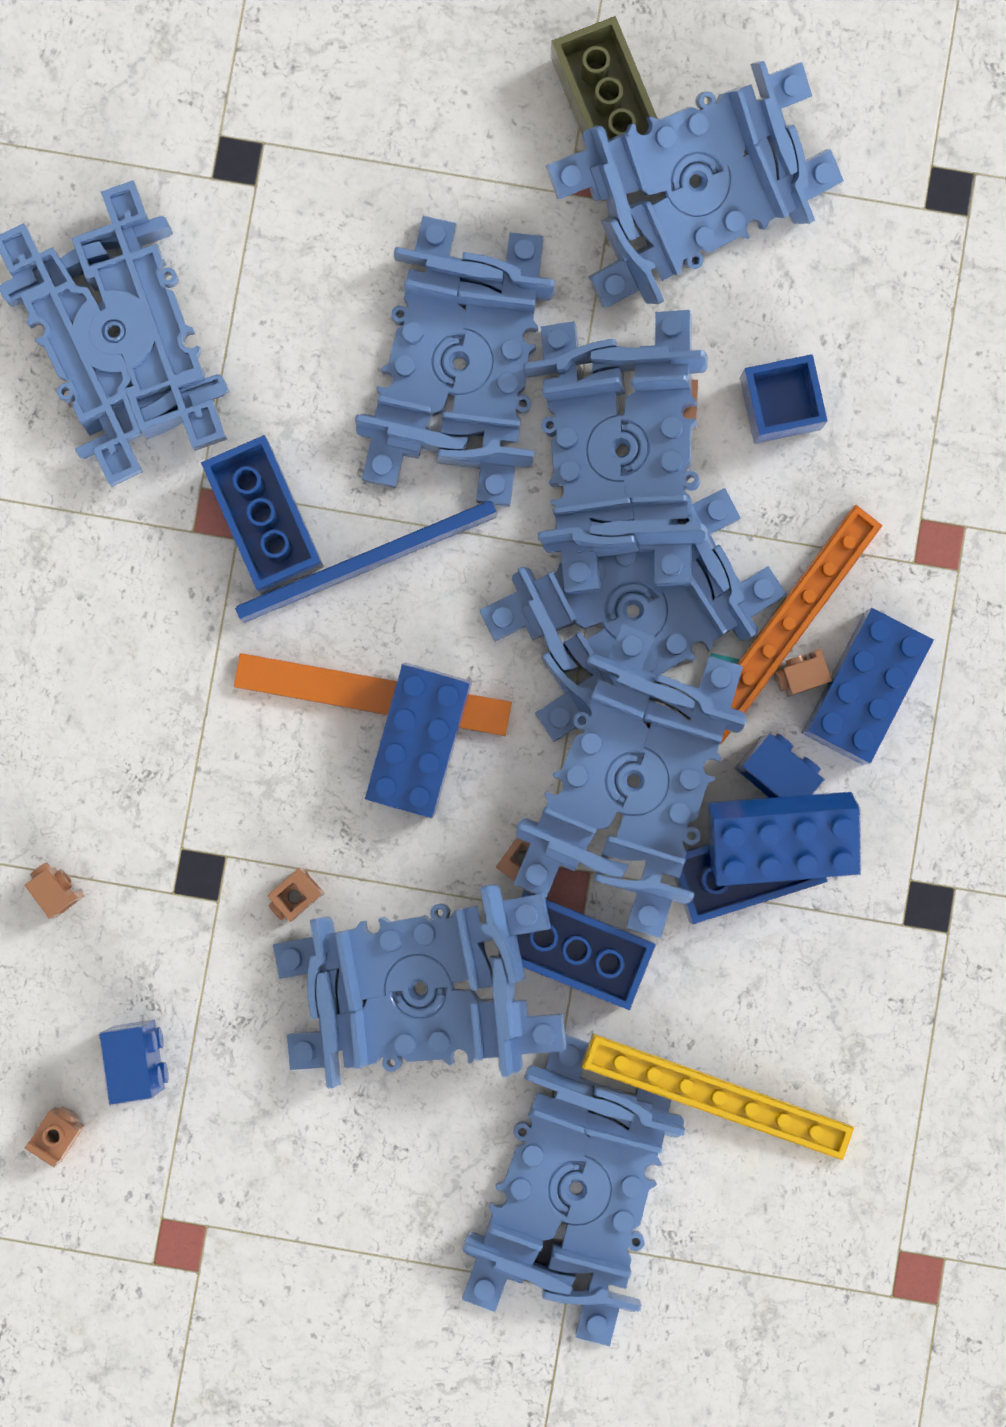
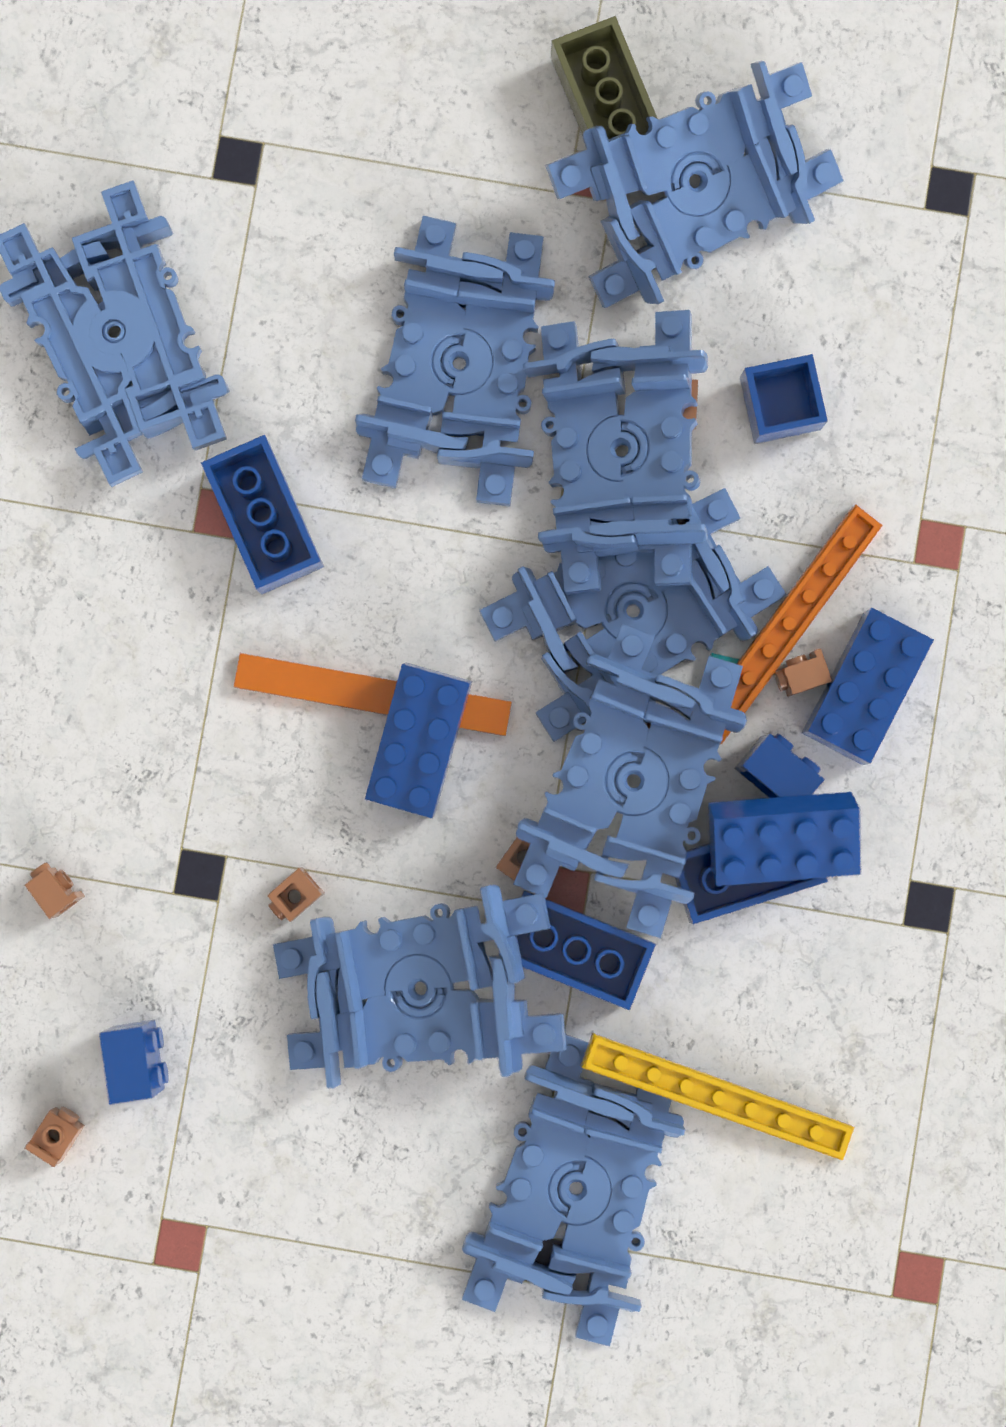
(366, 561): blue tile -> none

